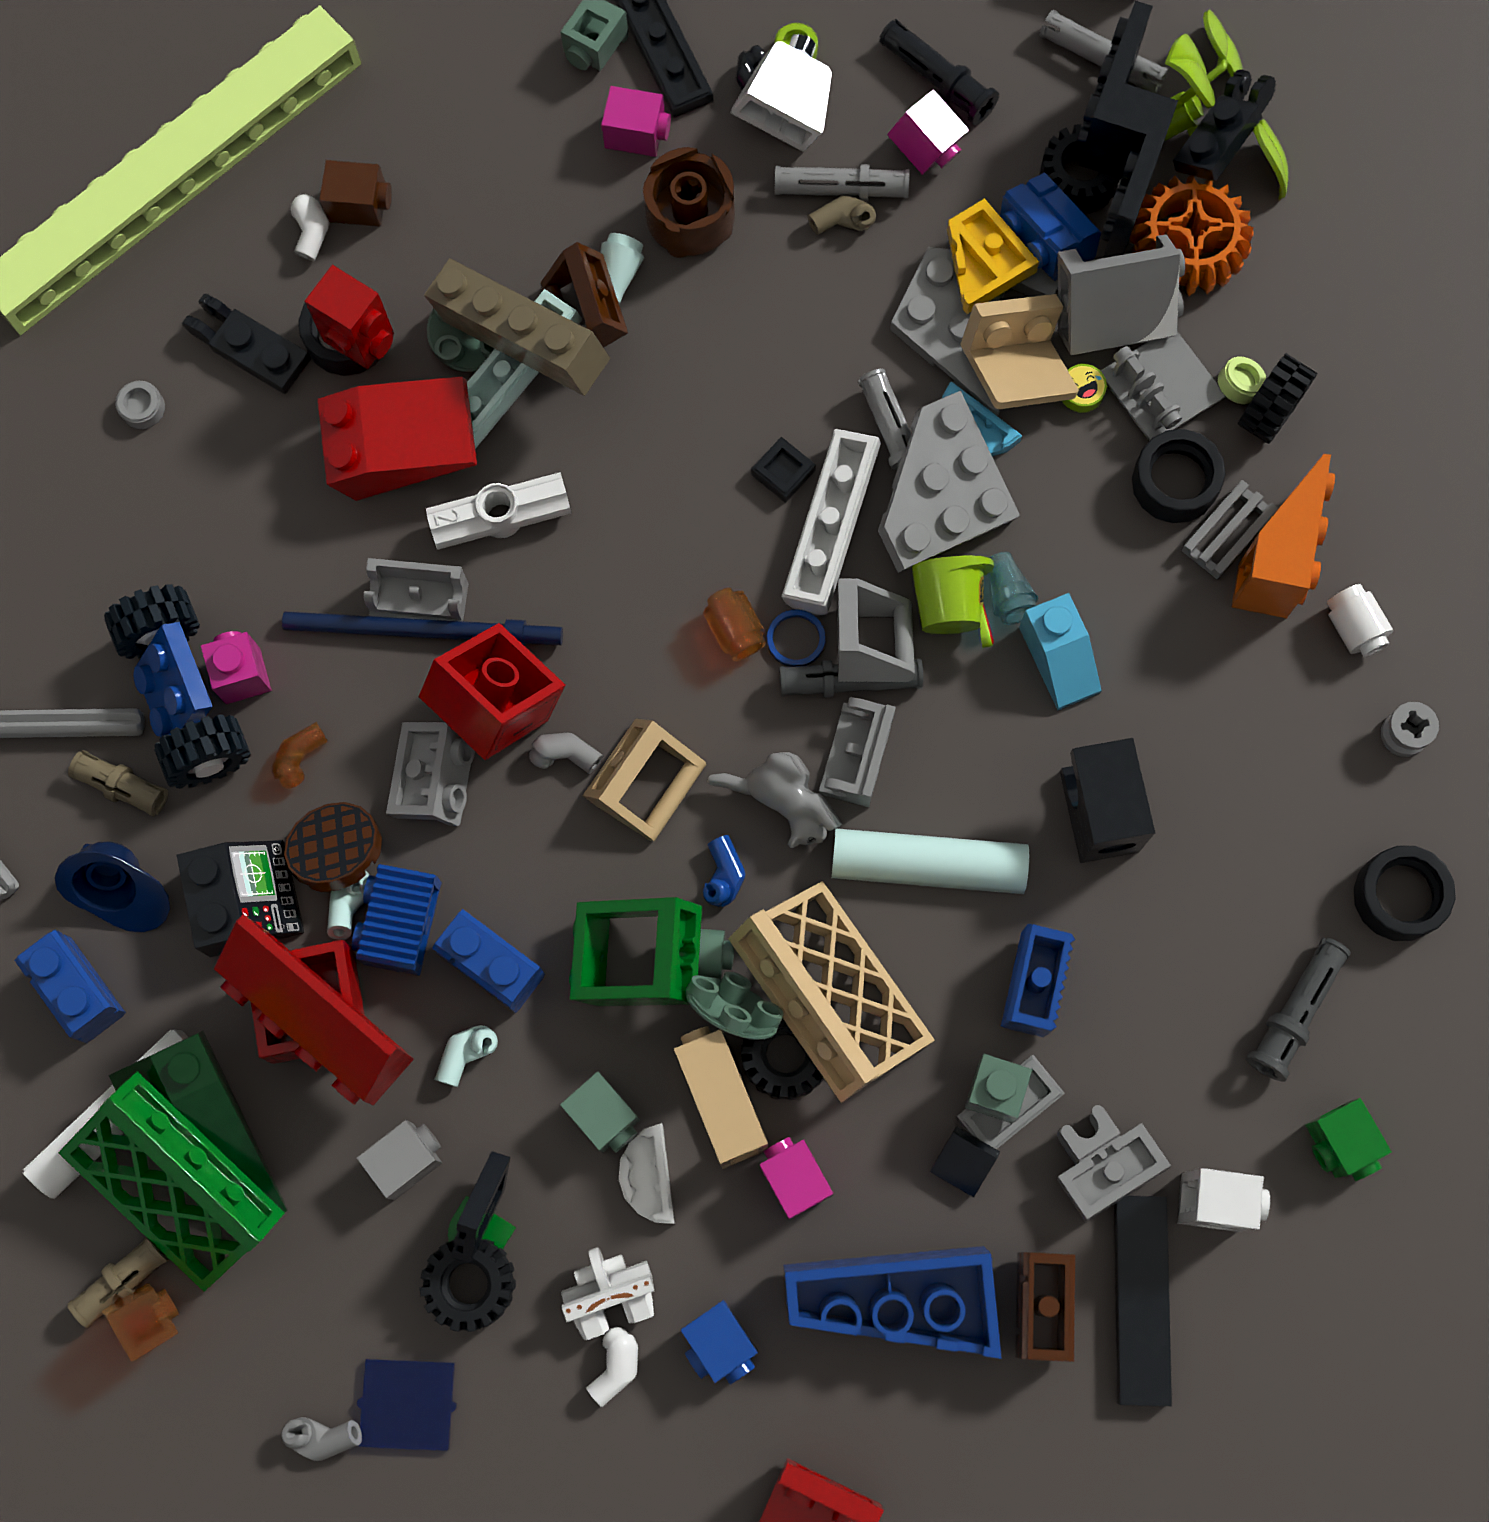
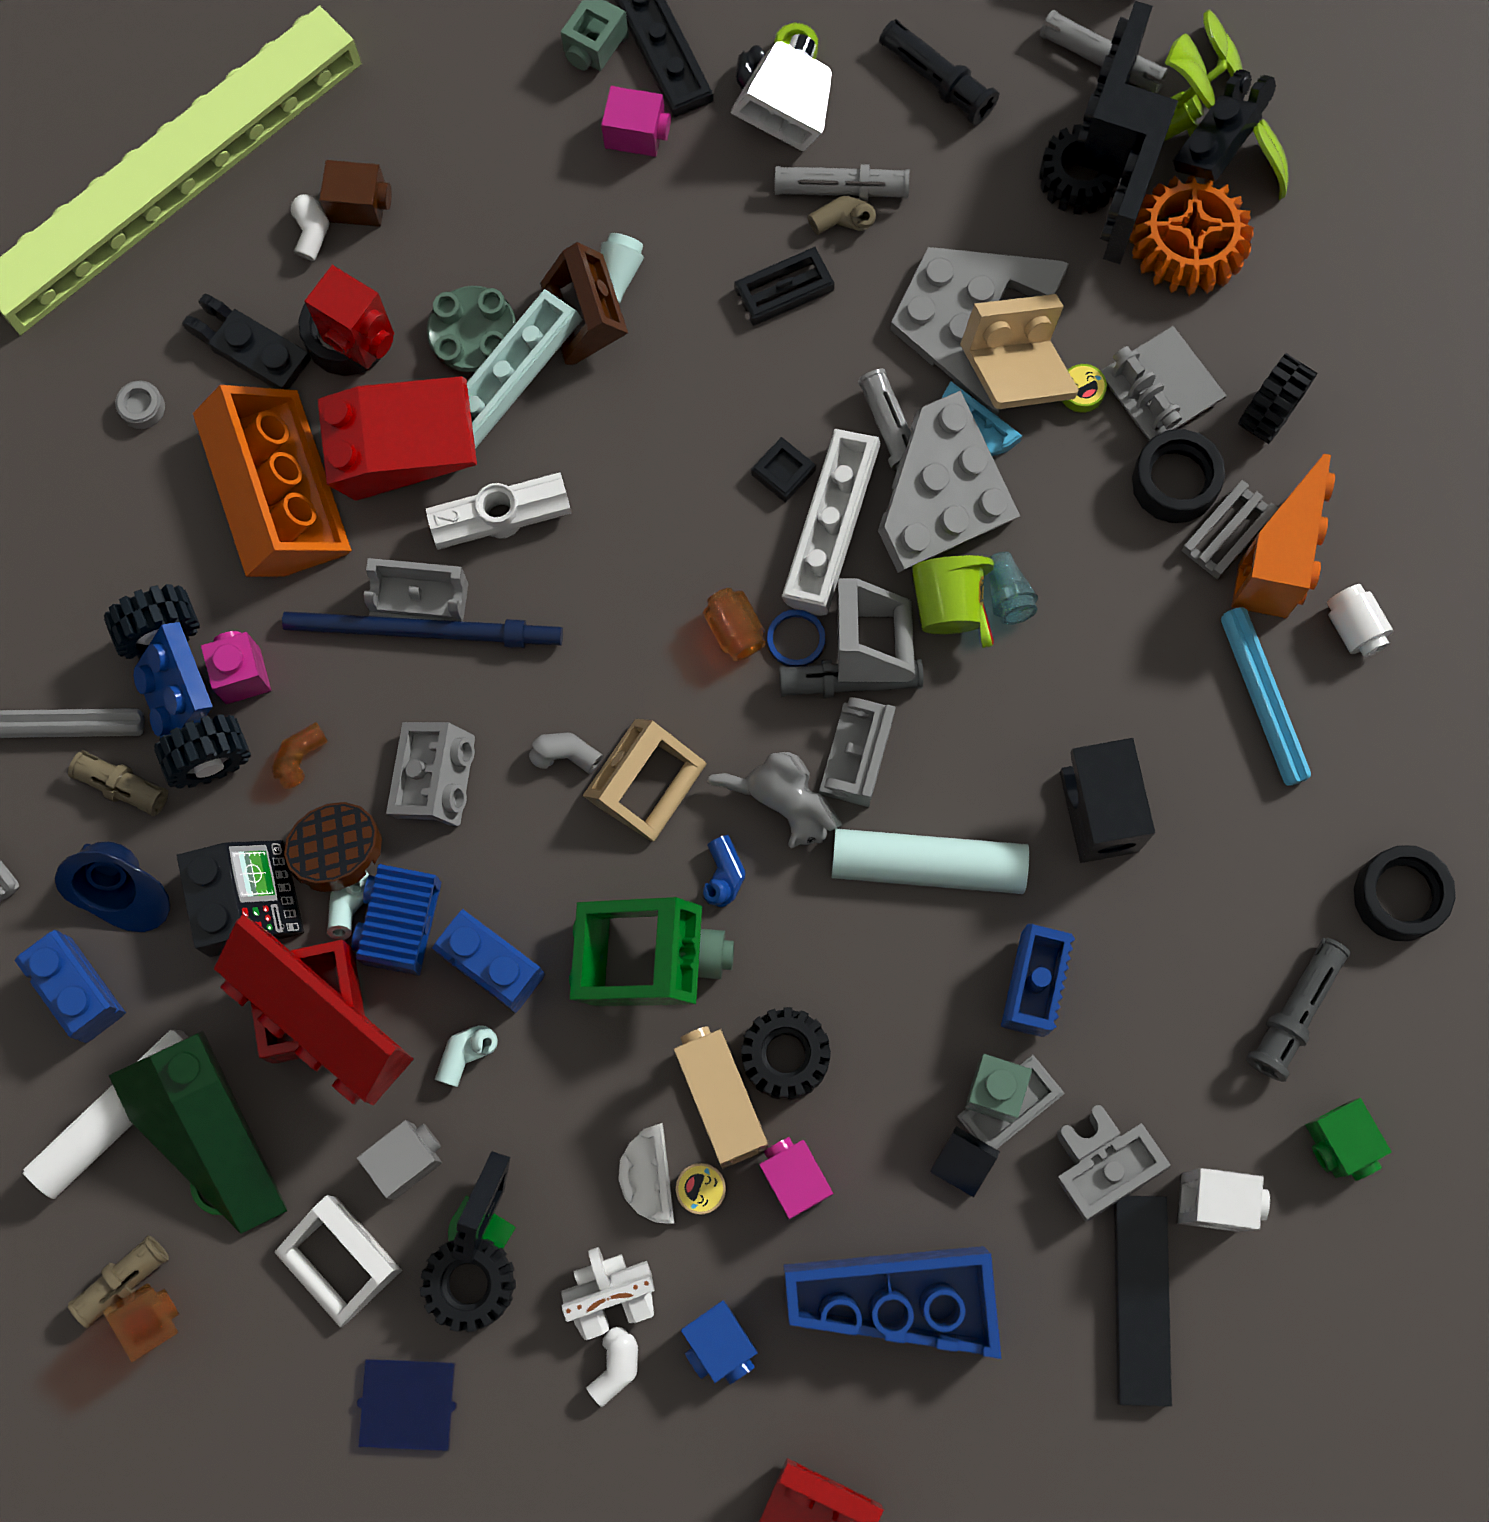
(188, 1164): green fence -> none
(270, 480): none -> orange slope
(320, 1441): light grey arm -> none
(357, 1242): none -> white tile
(491, 690): red brick -> none
(517, 326): dark tan brick -> none
(601, 1114): sand green brick -> none
(689, 202): reddish brown brick -> none
(700, 1188): none -> tile
(733, 1006): sand green dish -> none
(791, 300): none -> black tile
(807, 1003): tan fence -> none
(928, 133): brick -> none
(986, 255): yellow wing -> none
(1045, 1306): reddish brown brick -> none
(1048, 222): blue brick -> none
(1061, 650): medium azure slope -> none
(1120, 297): light grey panel -> none
(1241, 379): yellowish green tile -> none
(1265, 696): none -> medium azure axle
(1399, 735): light grey wheel -> none

